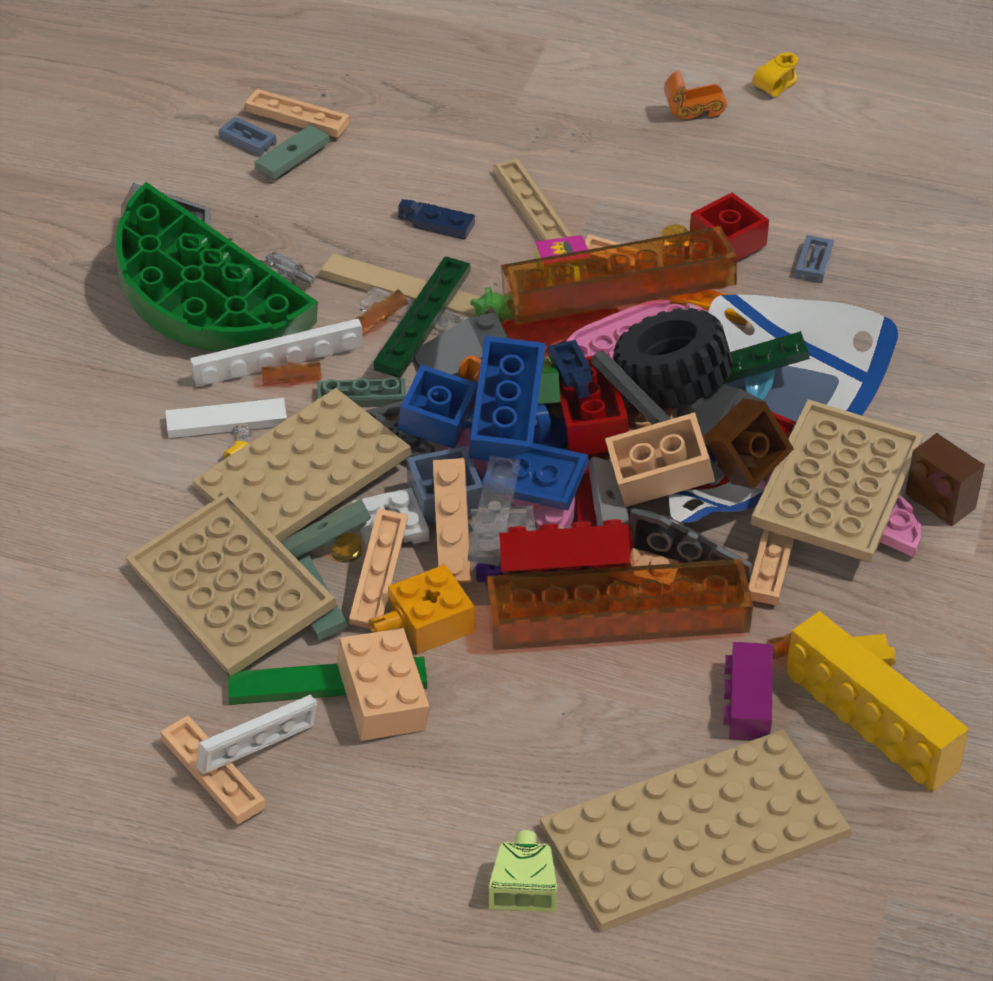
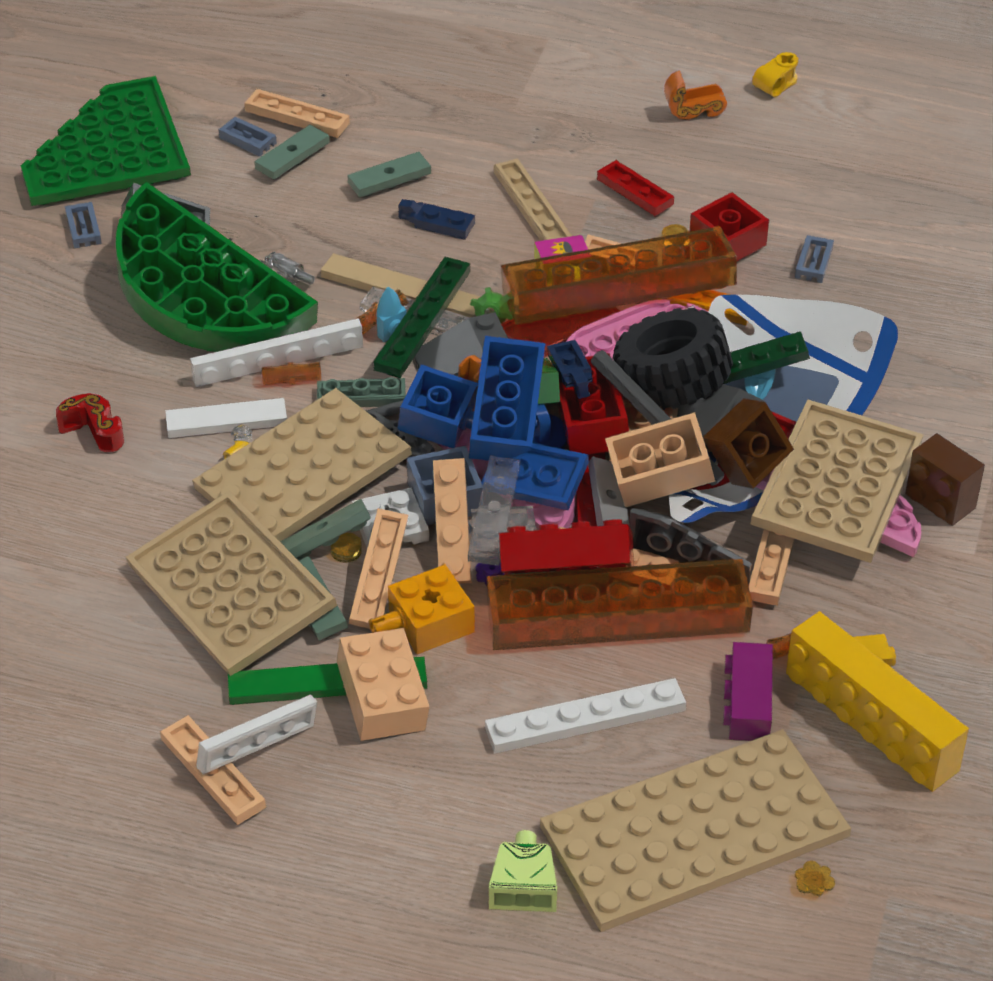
(85, 237): none -> sand blue tile
(96, 413): none -> red animal
(109, 146): none -> green plate
(389, 174): none -> sand green tile
(389, 314): none -> medium azure plate
(585, 715): none -> white plate
(635, 188): none -> red plate
(814, 879): none -> clear yellow plant

